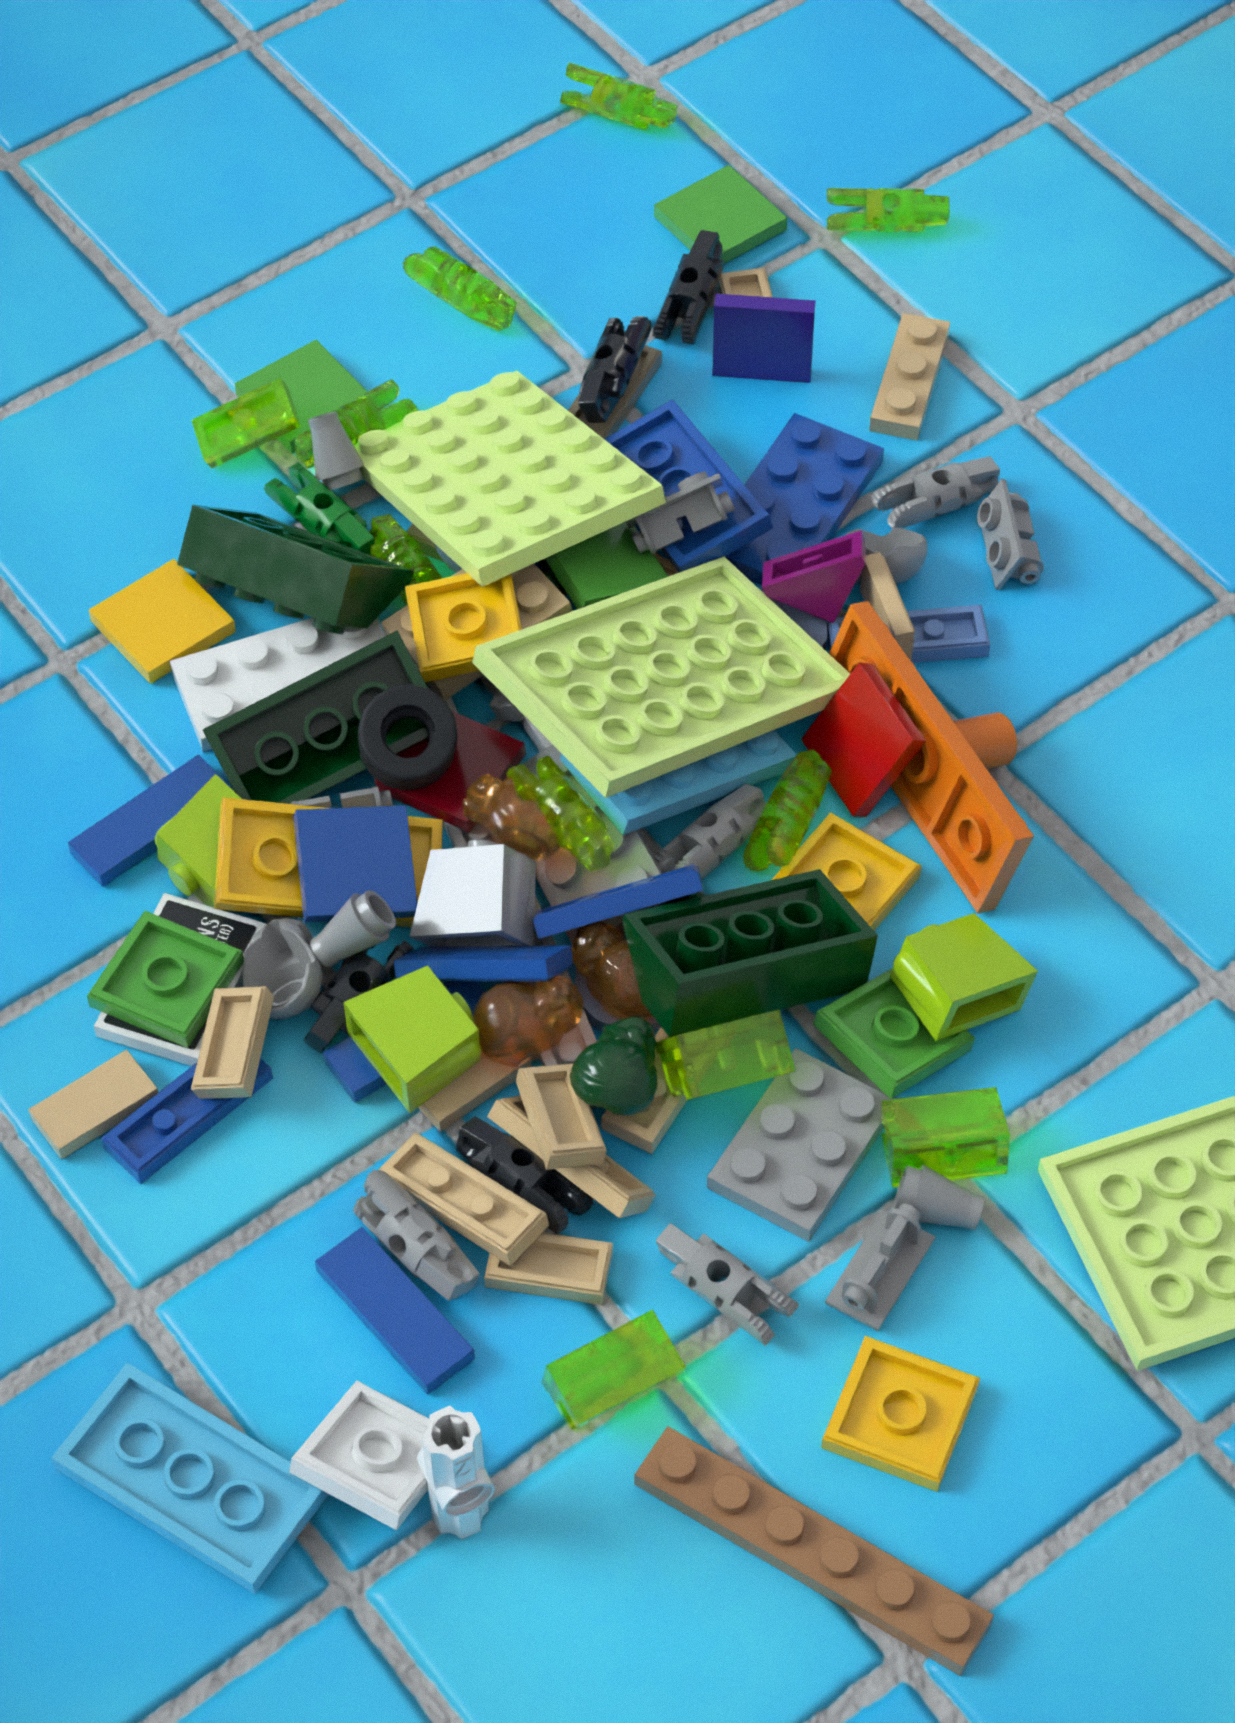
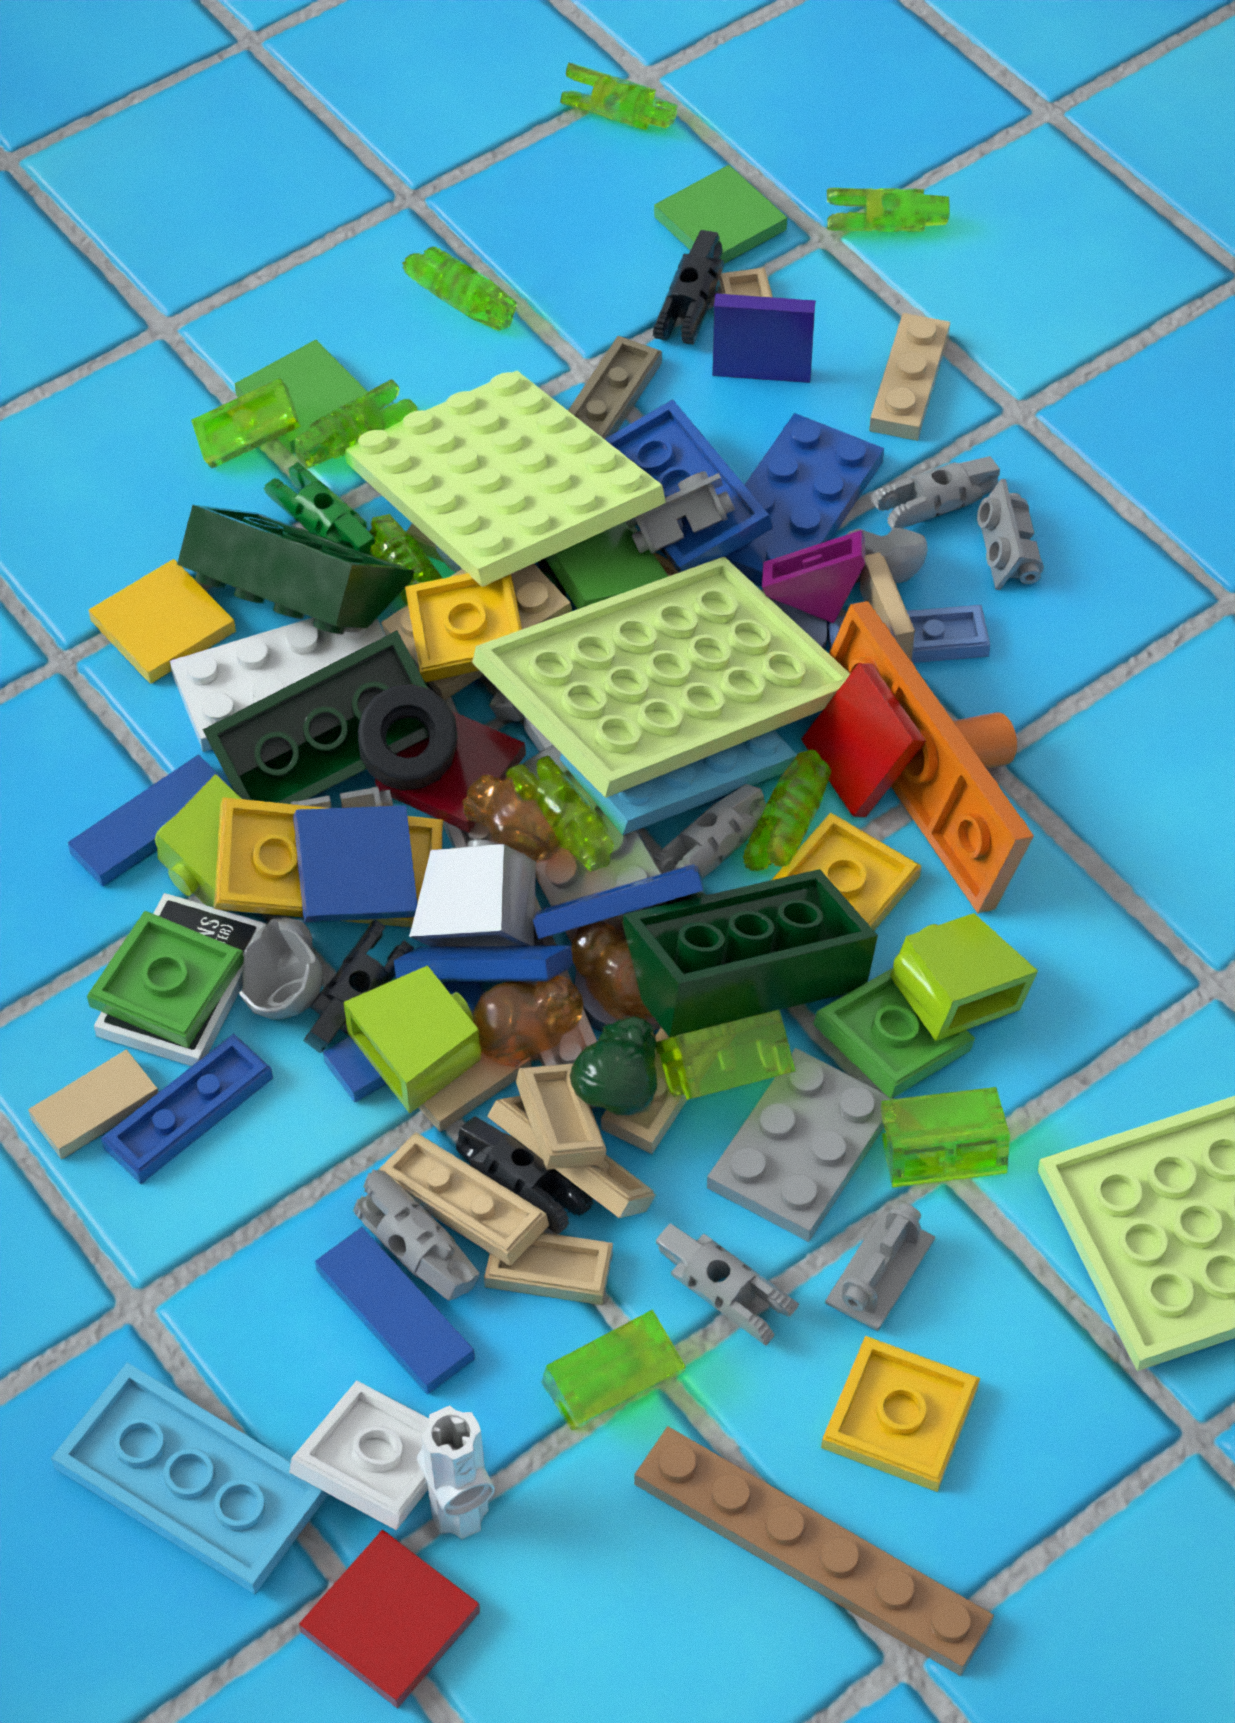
(232, 1042): tan tile -> none
(333, 452): light grey cone -> none
(354, 928): light grey cone -> none
(389, 1618): none -> red tile
(612, 367): black hinge -> none
(938, 1198): light grey cone -> none

